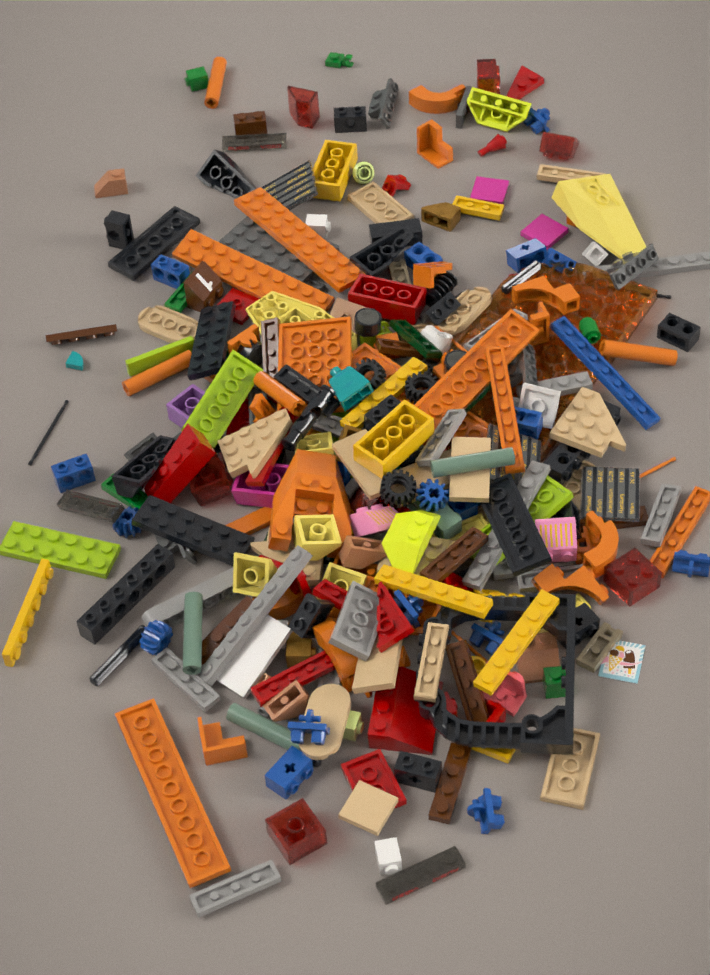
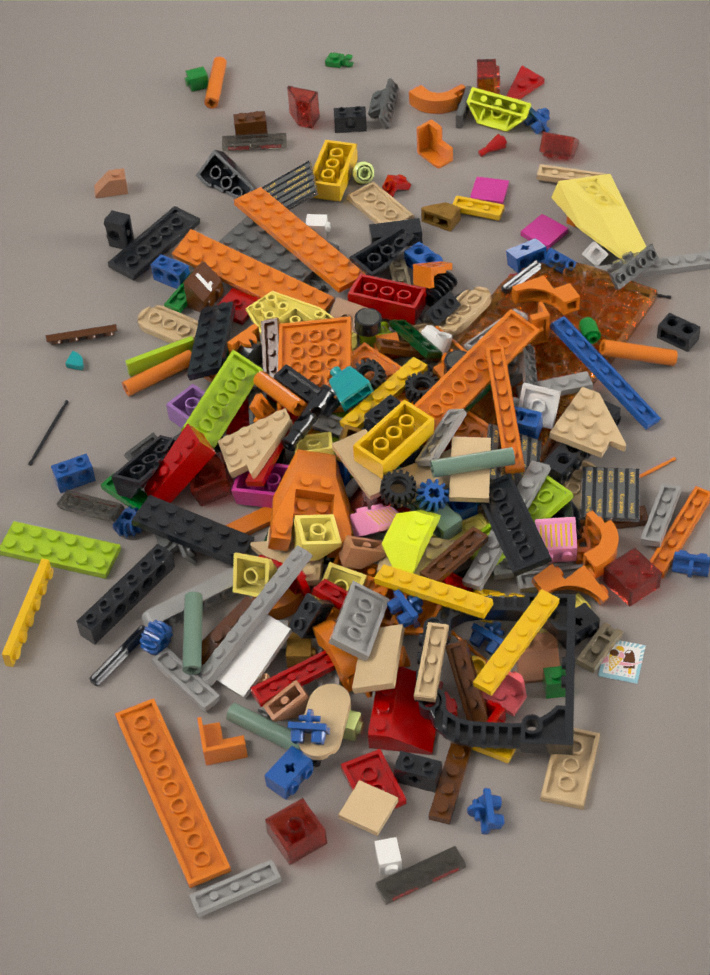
(391, 621): red wing -> none

